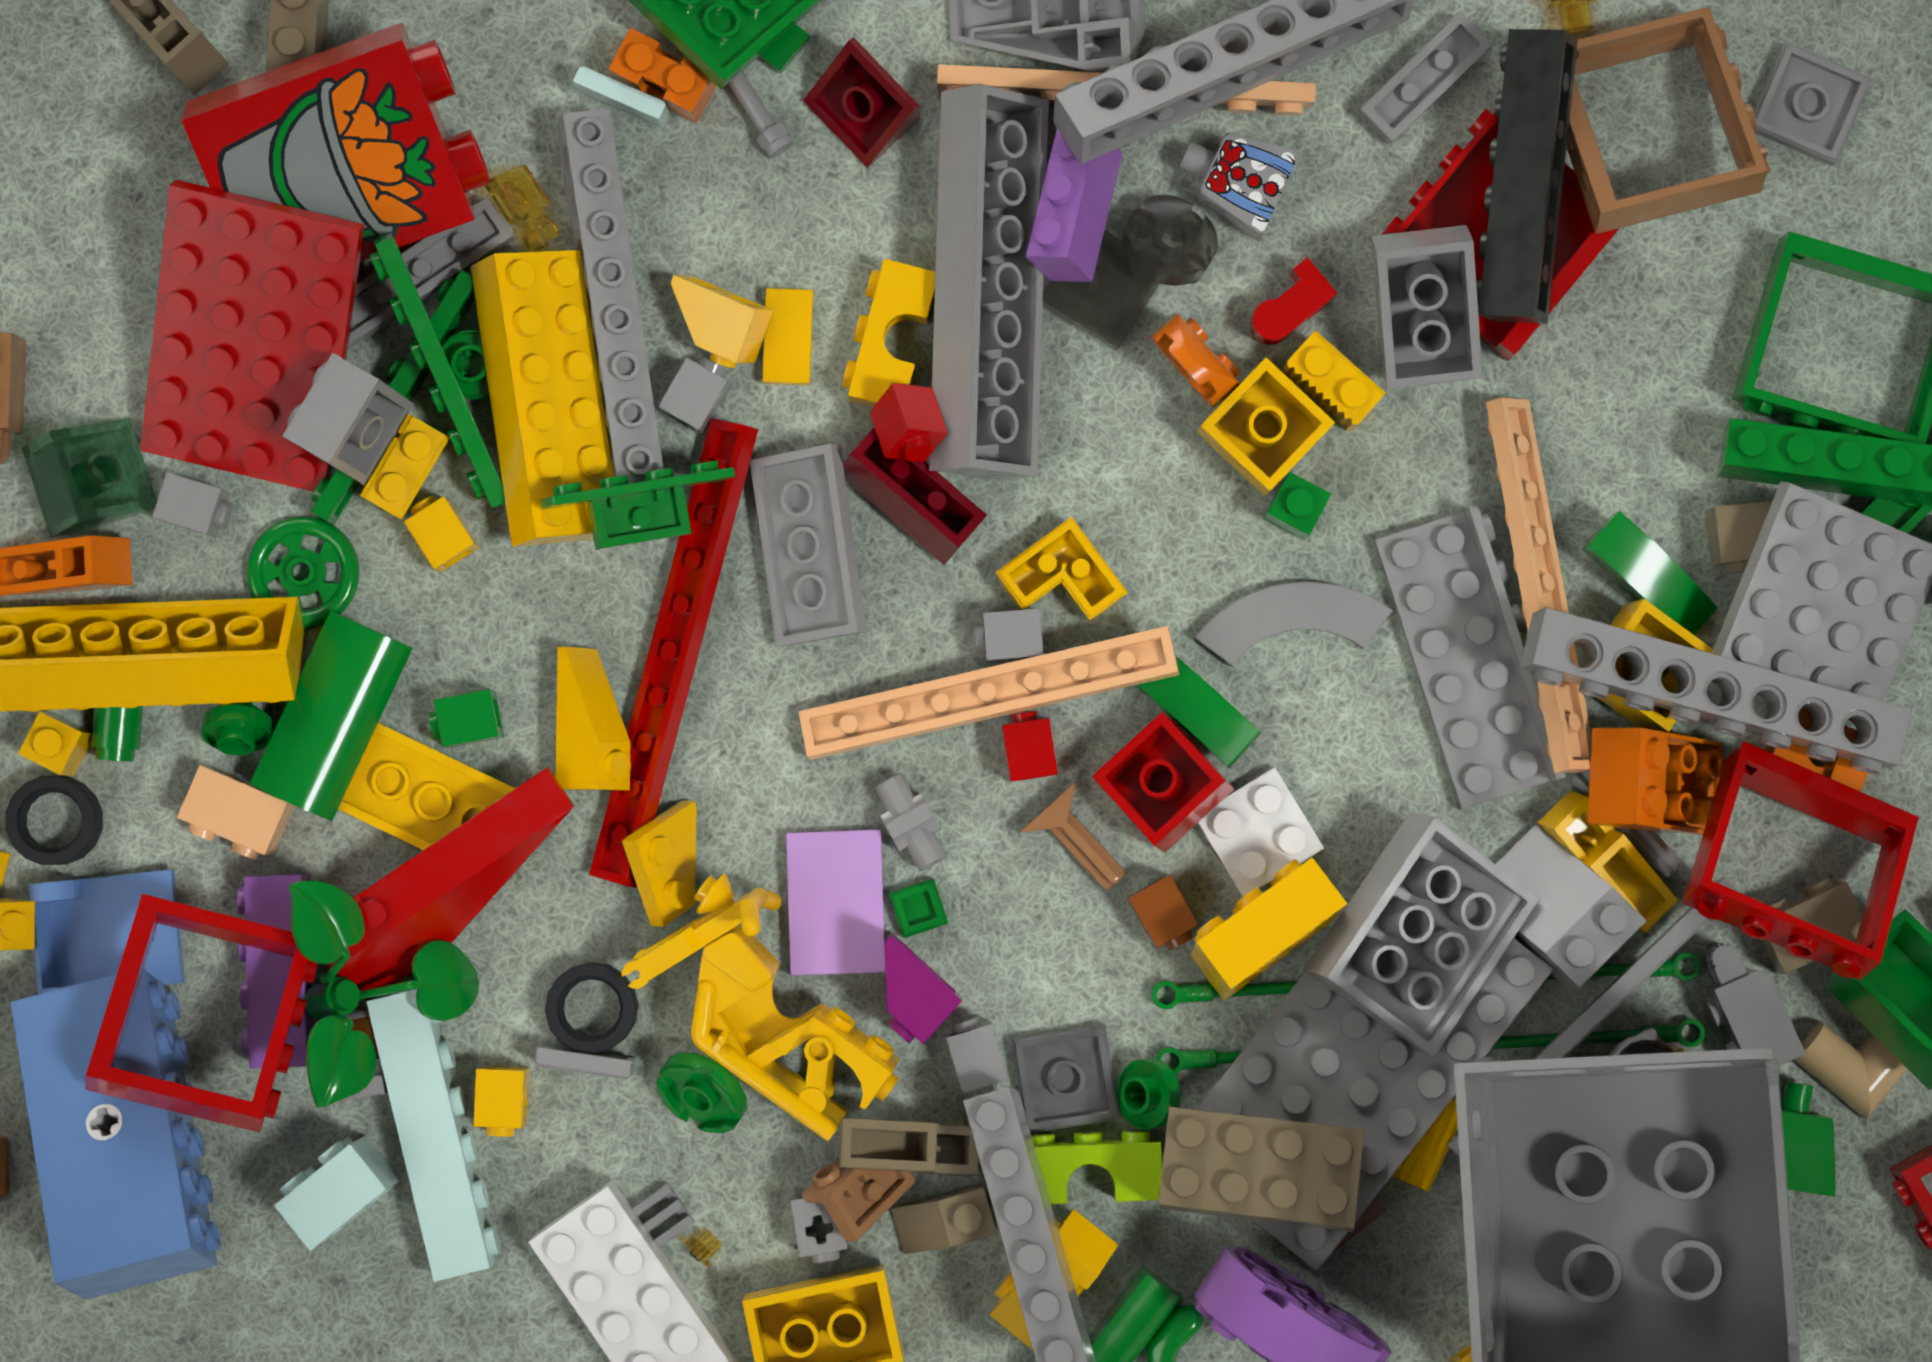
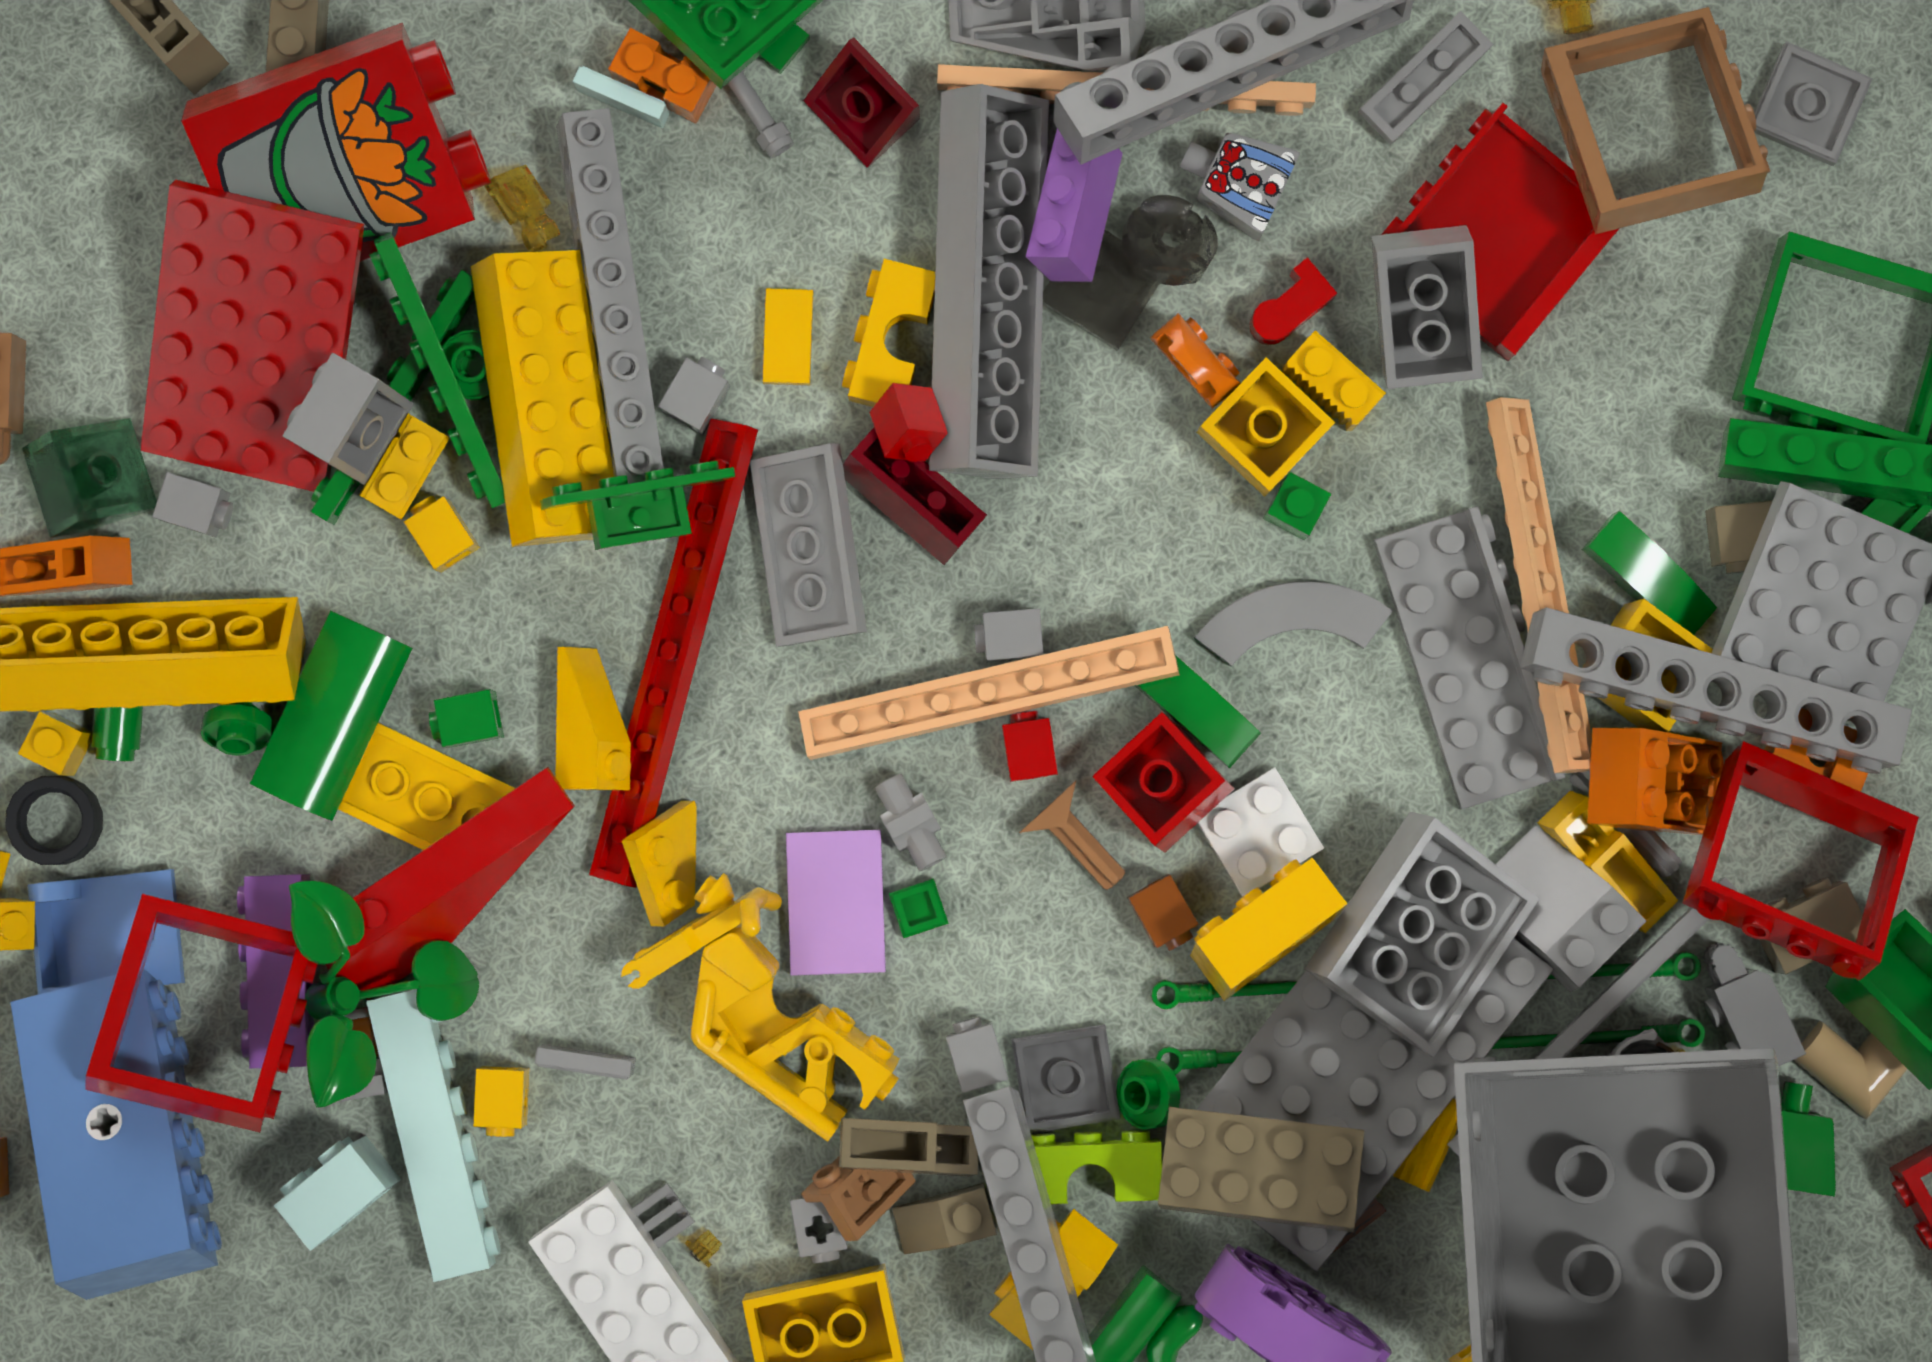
(234, 811): light nougat brick -> none
(335, 549): green plate -> none
(429, 266): light grey plate -> none
(556, 1000): black tyre -> none
(703, 1091): green tile -> none
(721, 320): yellow slope -> none
(915, 993): magenta slope -> none
(1066, 559): yellow brick -> none
(1526, 175): pearl dark grey brick -> none

